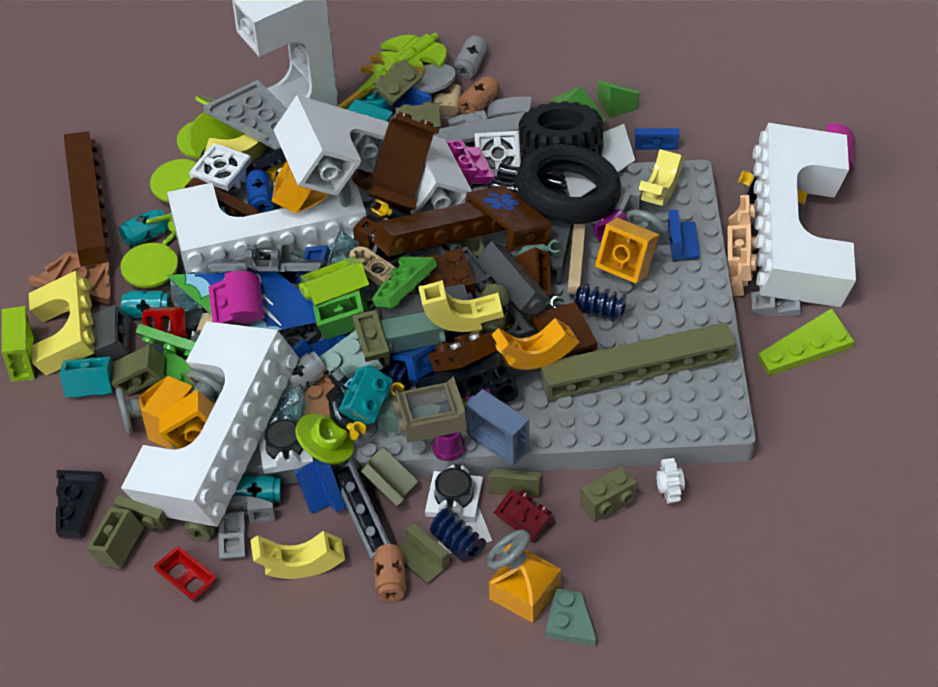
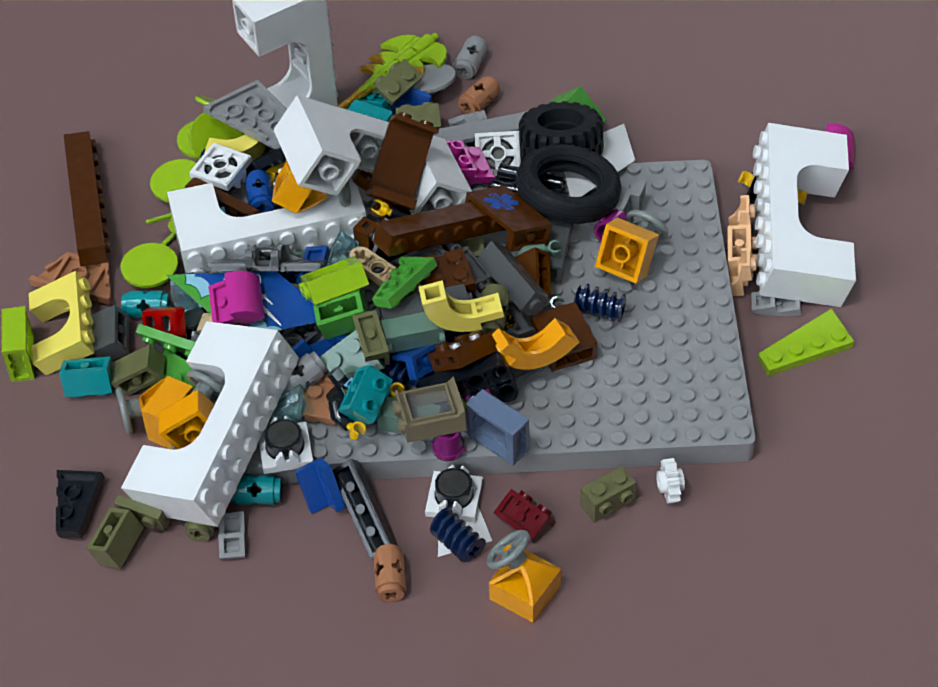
(134, 232): teal piece -> none
(195, 570): red piece -> none
(257, 509): light grey slope -> none
(299, 560): light yellow arch -> none
(324, 439): lime piece -> none
(389, 475): olive panel -> none
(424, 555): olive panel -> none
(449, 102): tan piece -> none
(504, 479): olive panel -> none
(508, 106): light grey slope -> none
(570, 619): sand green wing -> none
(576, 260): tan beam -> none
(617, 99): bright green slope -> none
(637, 361): olive brick -> none
(656, 138): blue panel -> none
(663, 178): light yellow arch -> none
(682, 237): blue panel -> none

